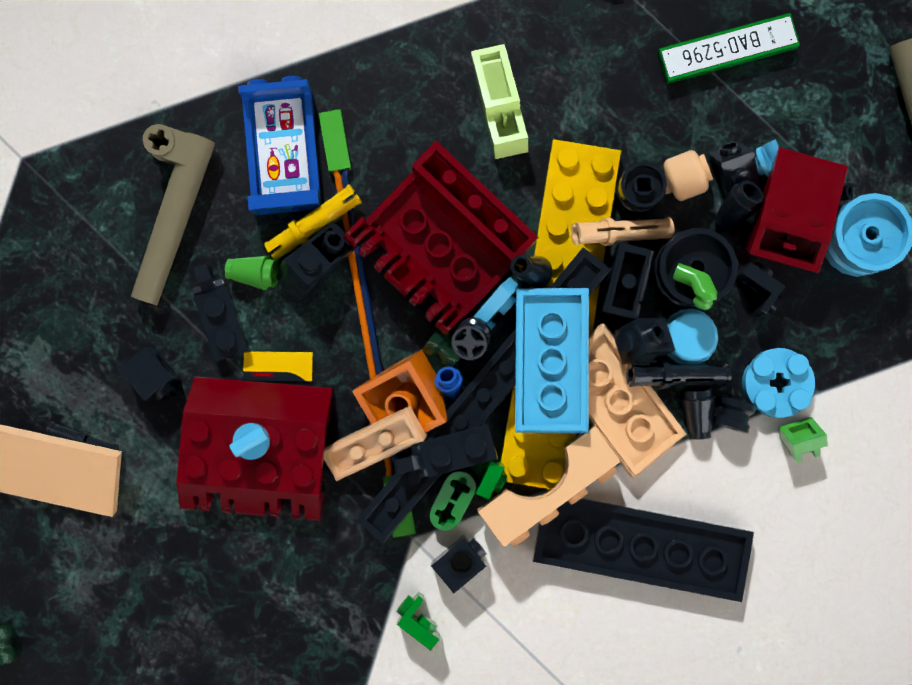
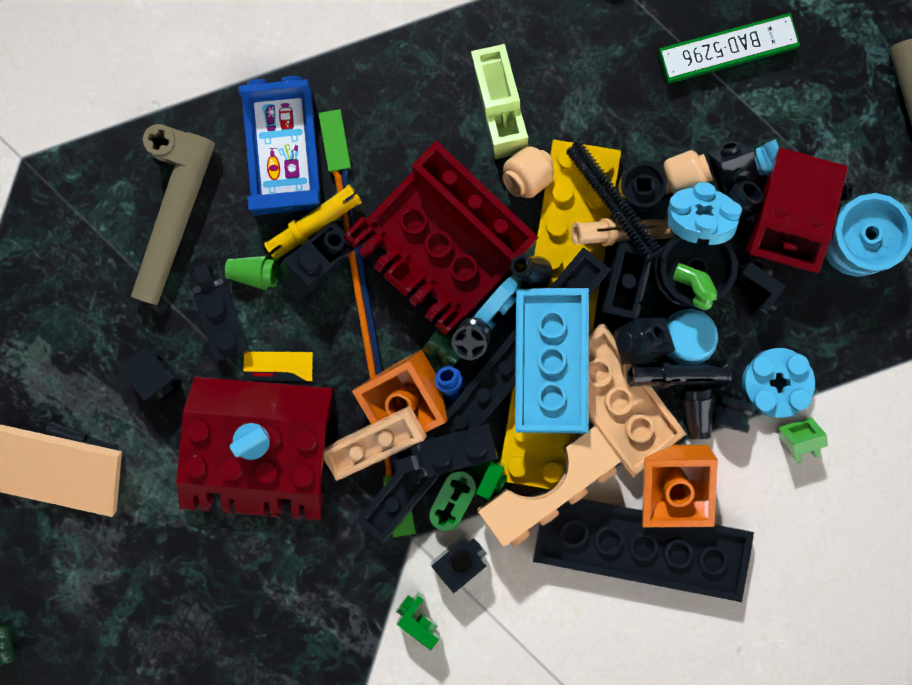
(528, 172): none -> light nougat head
(602, 186): none -> black axle
(680, 487): none -> orange slope
(718, 216): none -> medium azure plate

